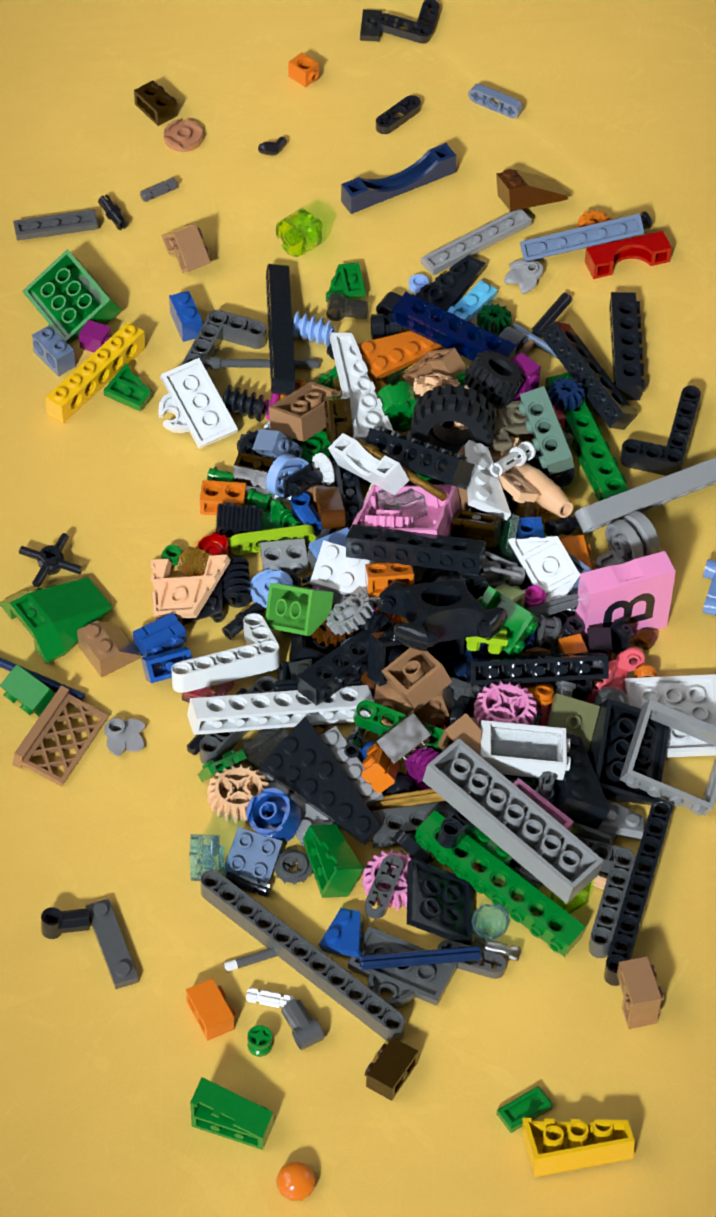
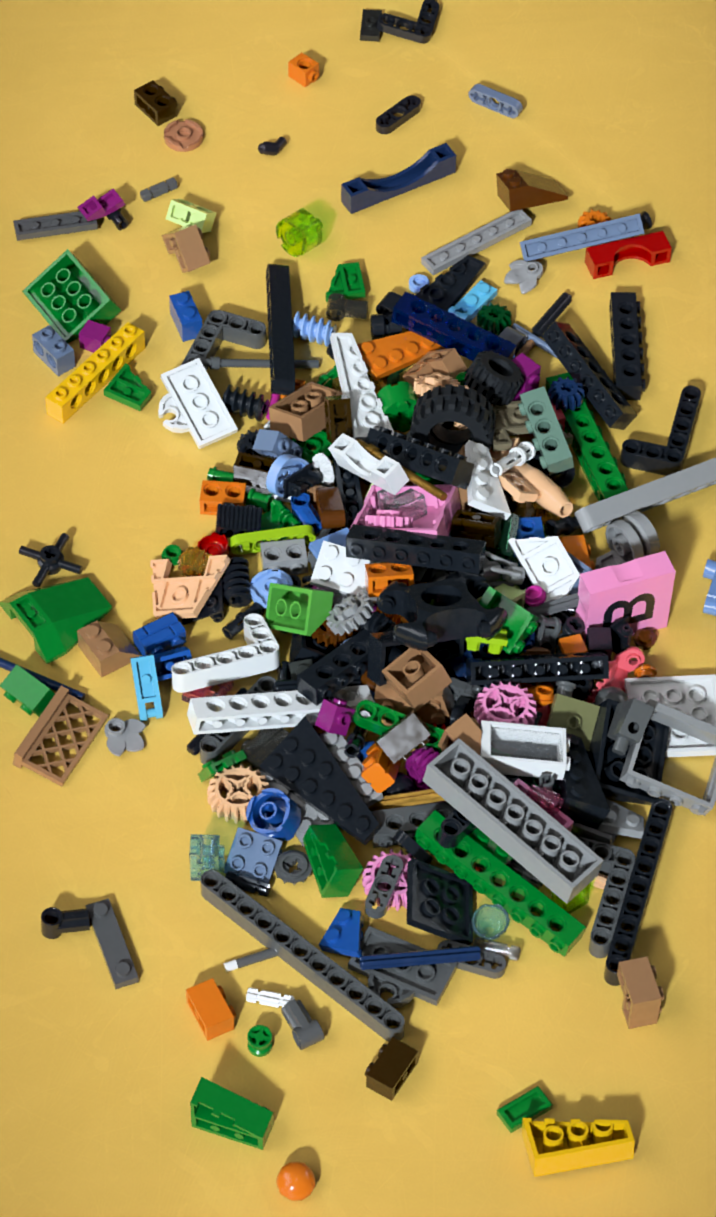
(98, 208): none -> magenta slope
(146, 686): none -> medium azure plate
(188, 213): none -> yellowish green brick
(335, 716): none -> magenta brick
(546, 799): none -> clear pink cone
(629, 724): none -> dark grey torso

